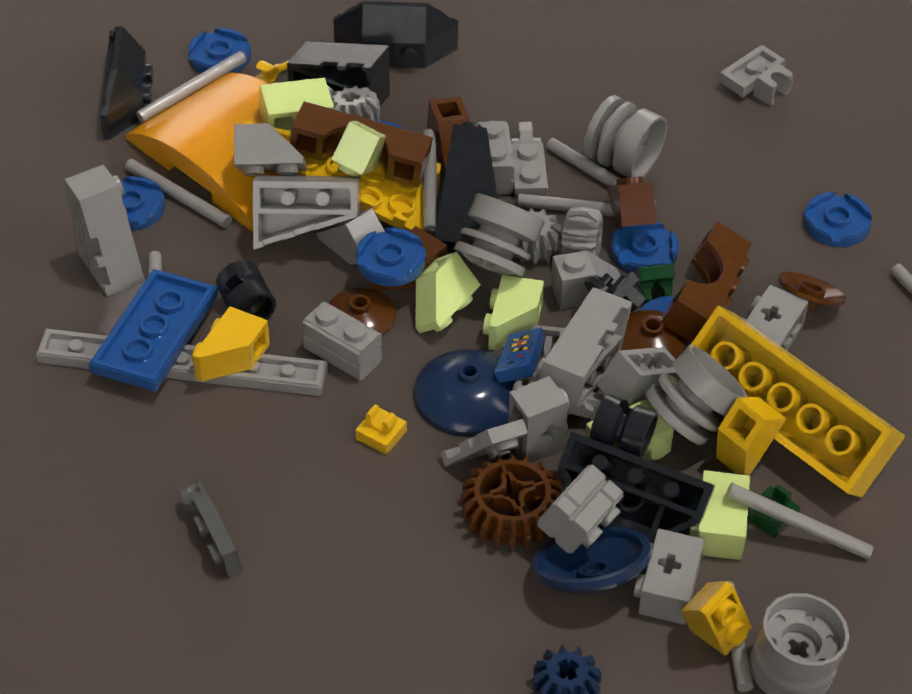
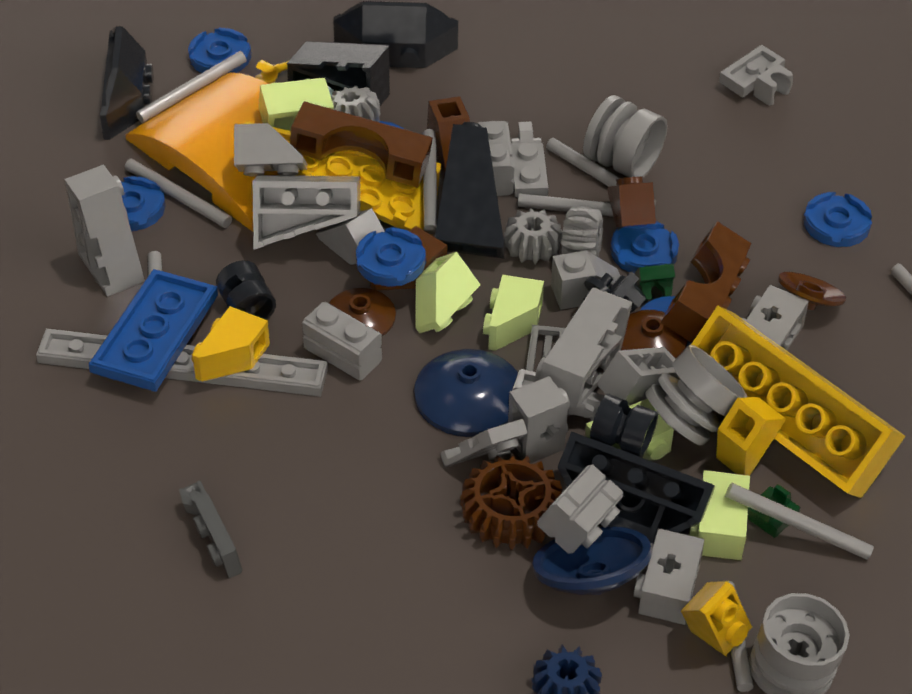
(359, 149): yellowish green slope -> none
(380, 429): yellow tile -> none
(499, 235): light grey wheel -> none
(520, 355): blue tile -> none

